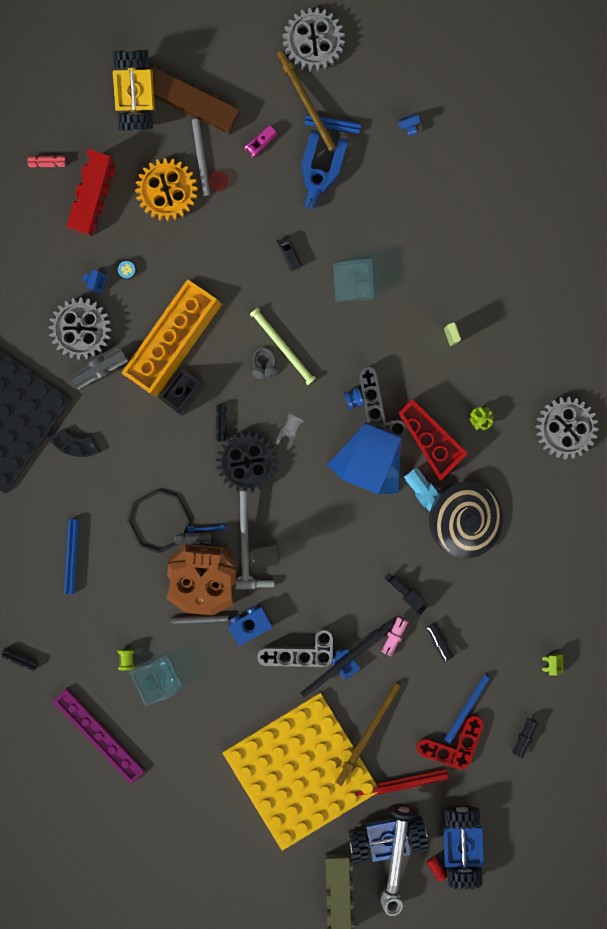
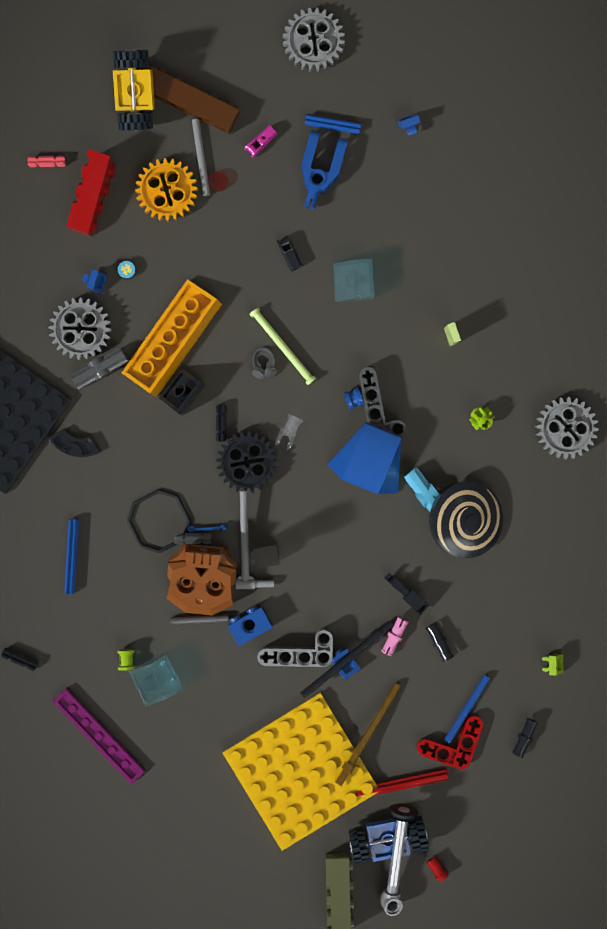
(289, 70): pearl gold bar -> none
(436, 443): red wedge -> none
(463, 847): plate -> none

